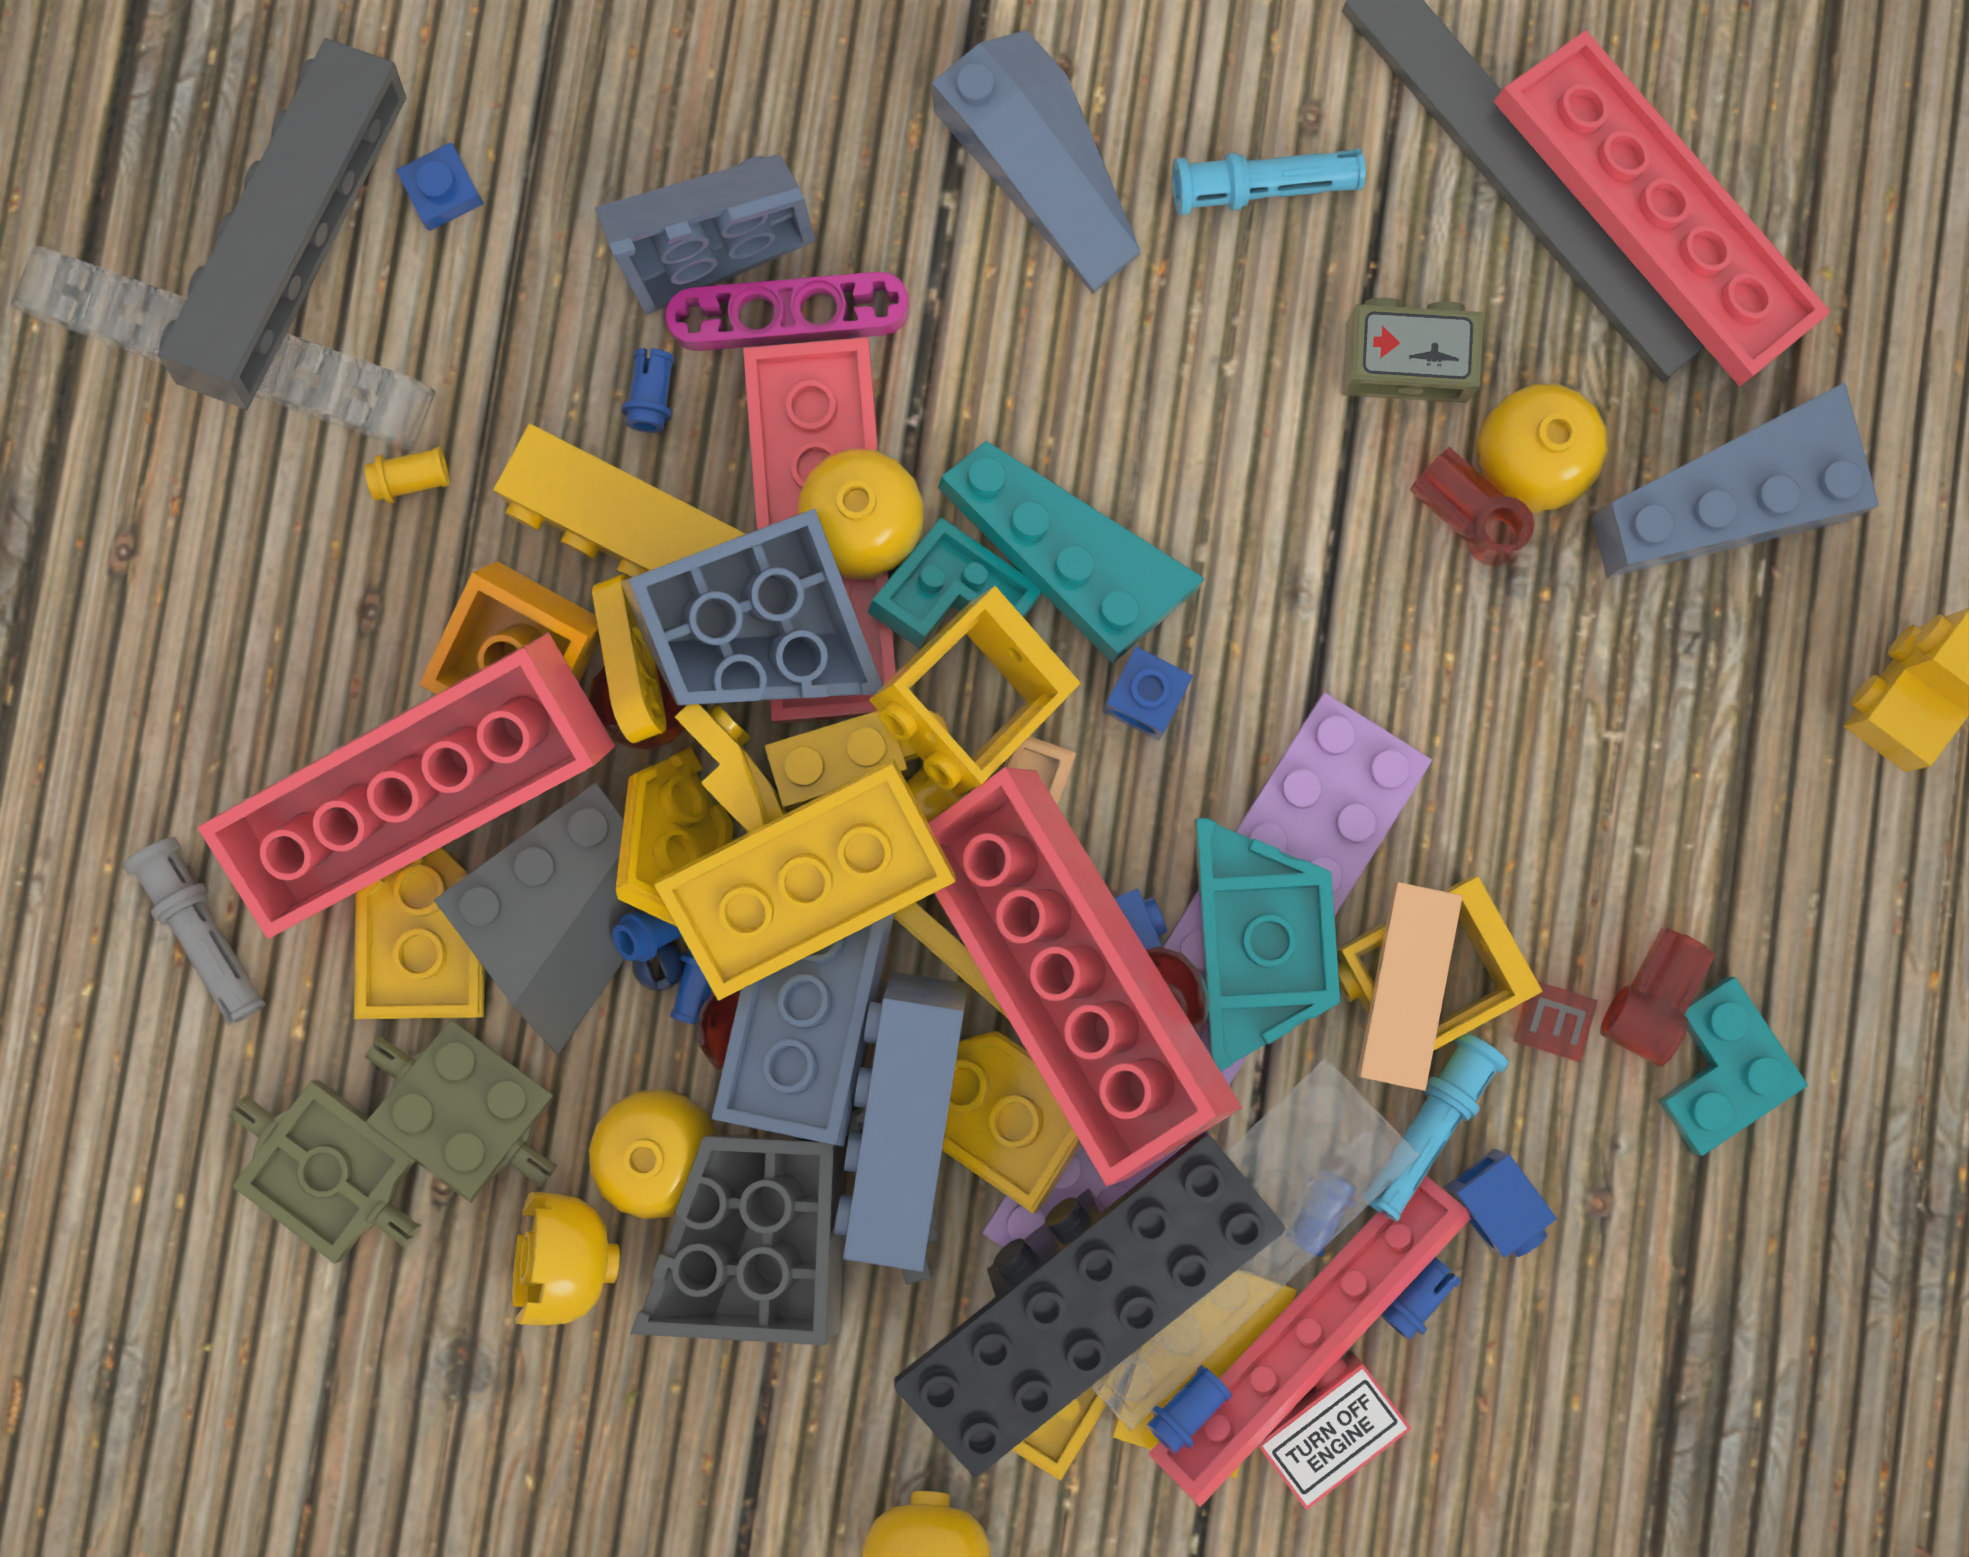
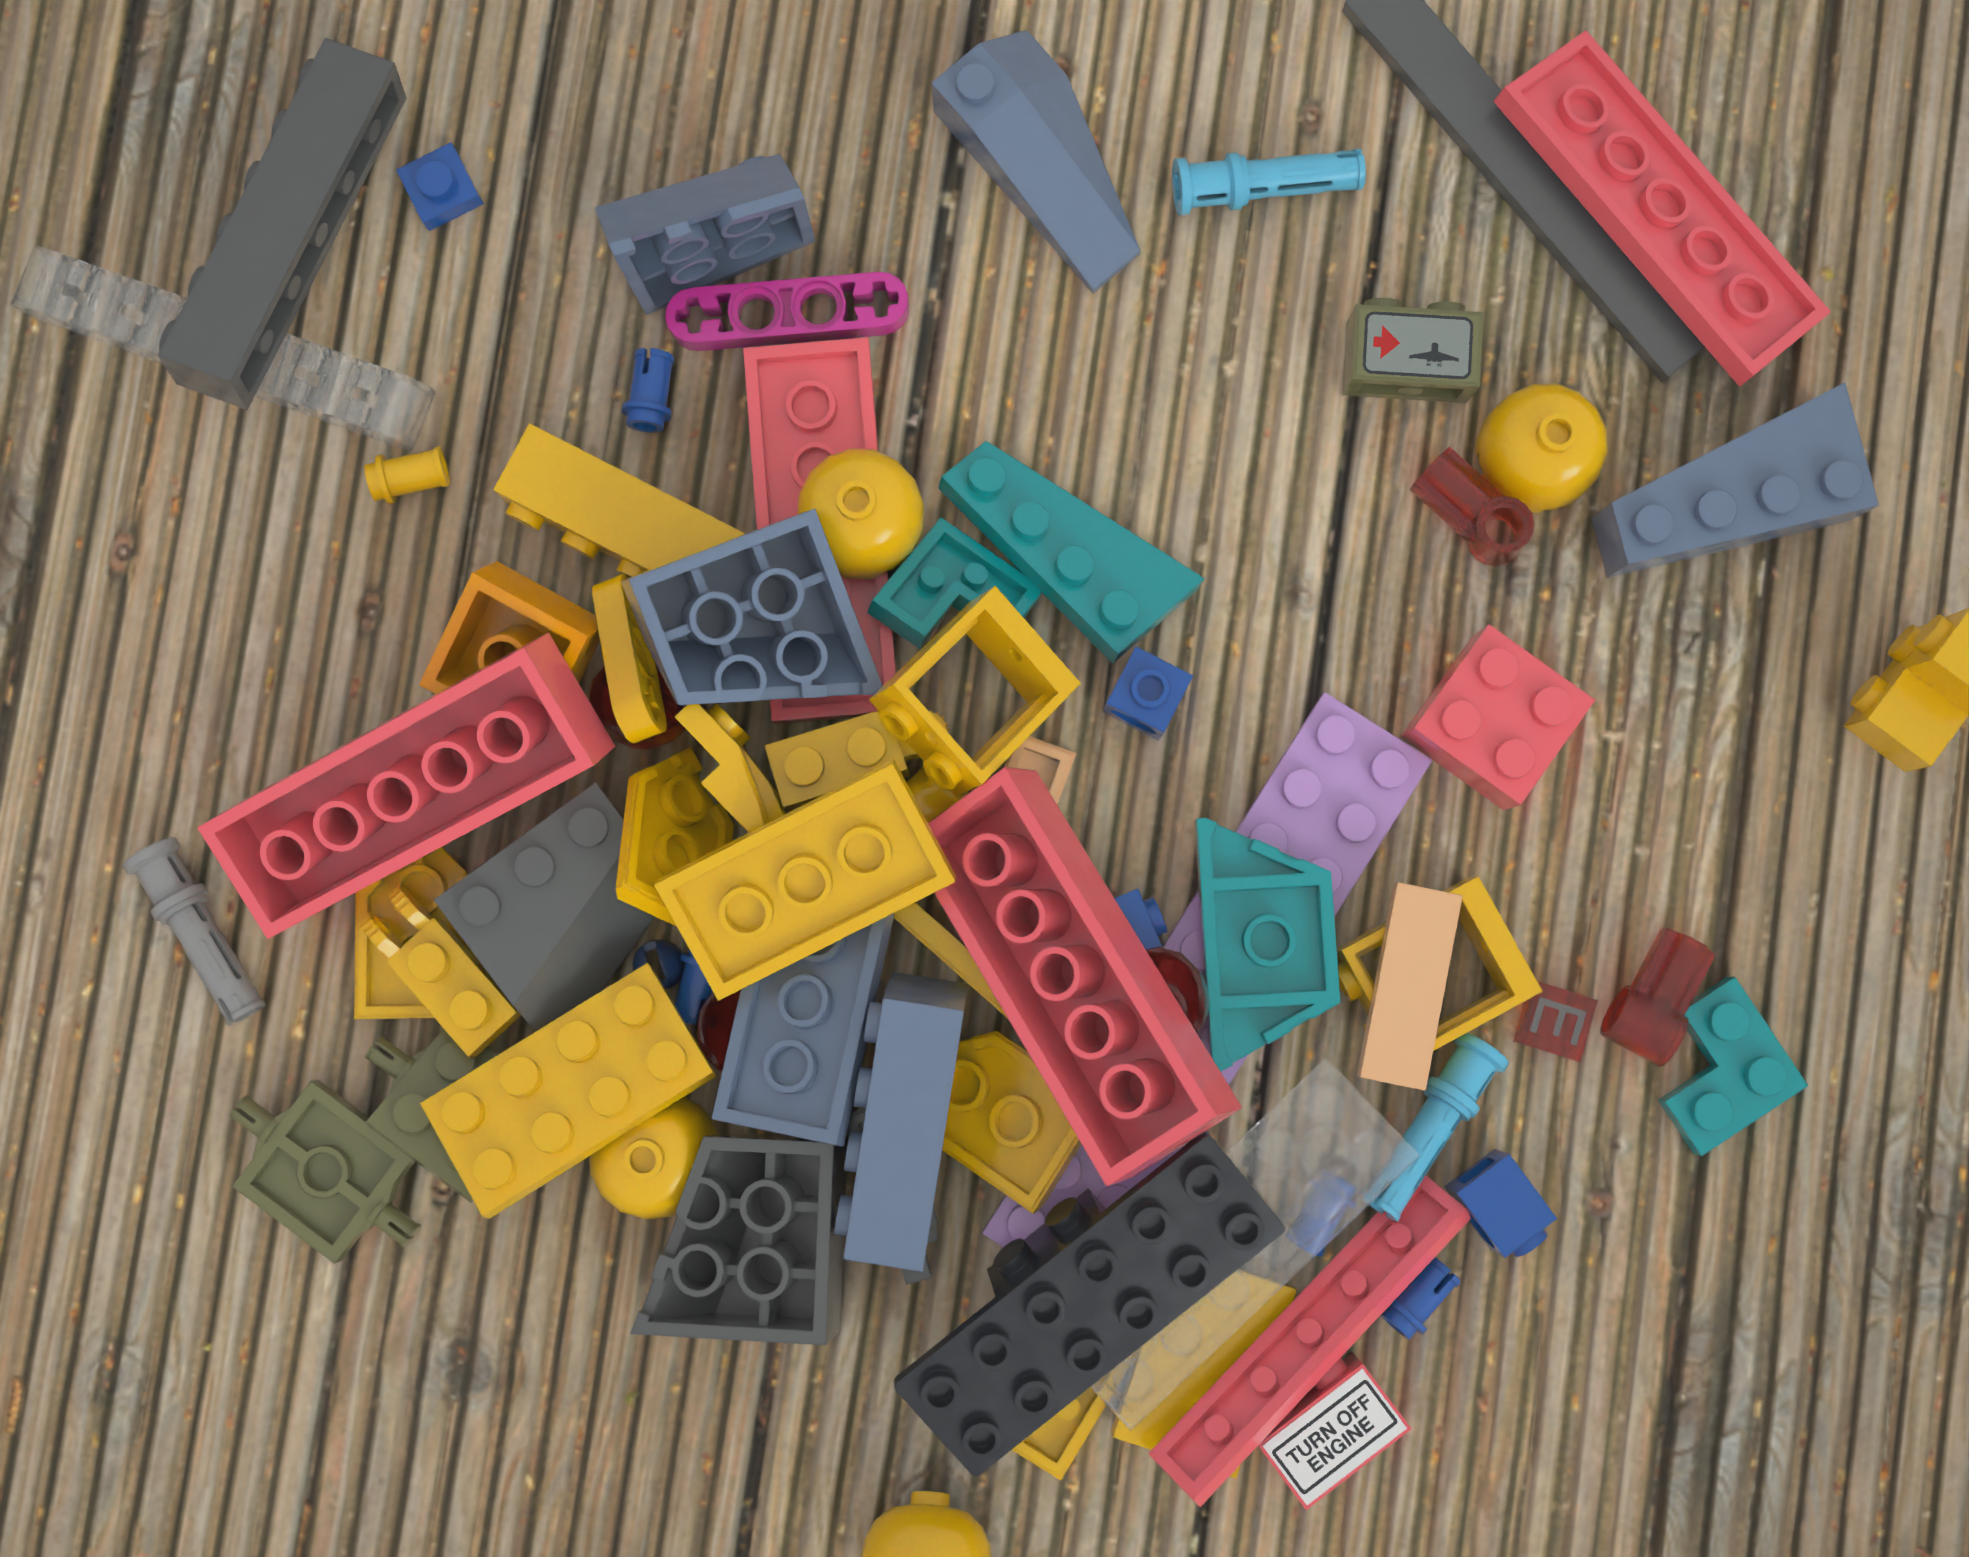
(443, 975): none -> yellow hinge
(561, 1260): yellow cylinder -> none
(567, 1090): none -> yellow plate
(641, 935): blue pin -> none
(1188, 1410): blue pin -> none
(1497, 718): none -> coral brick

